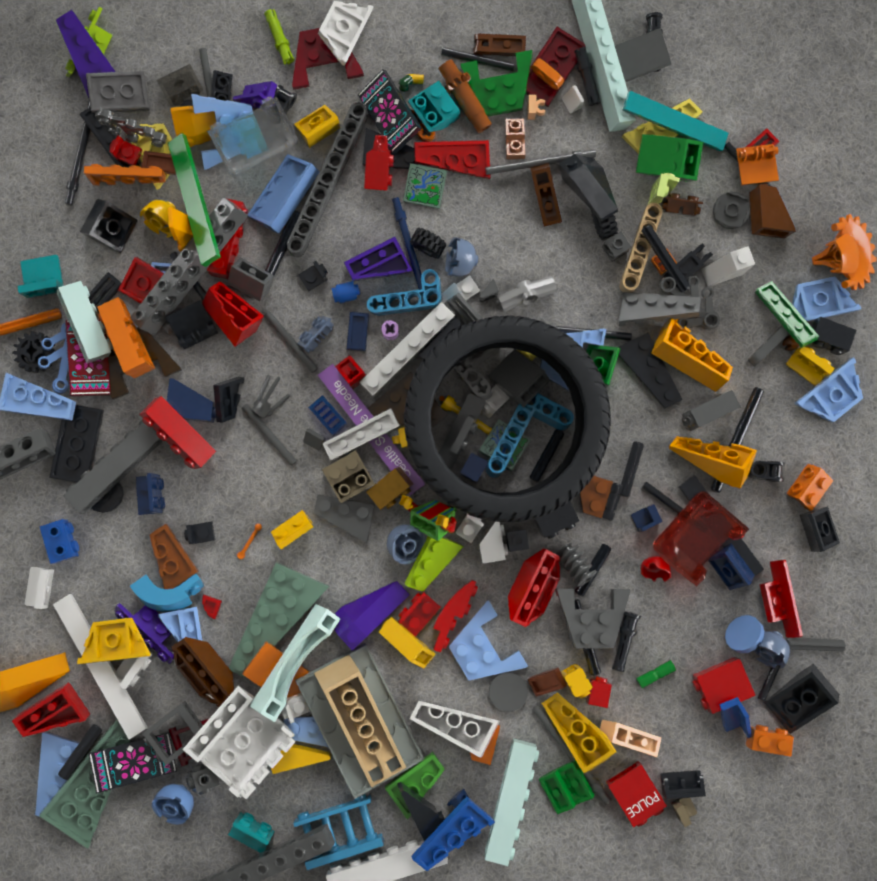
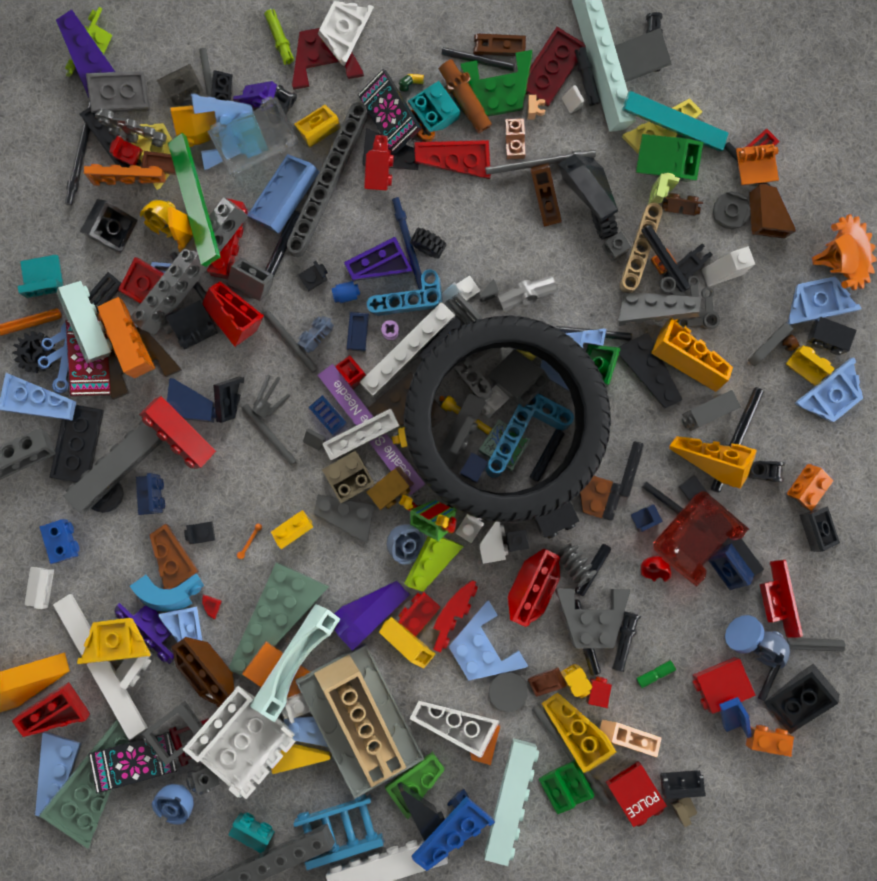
(79, 752): black axle -> none
(425, 186): tile -> none
(461, 257): sand blue cylinder -> none
(547, 74): orange beam -> none
(786, 314): tile -> none

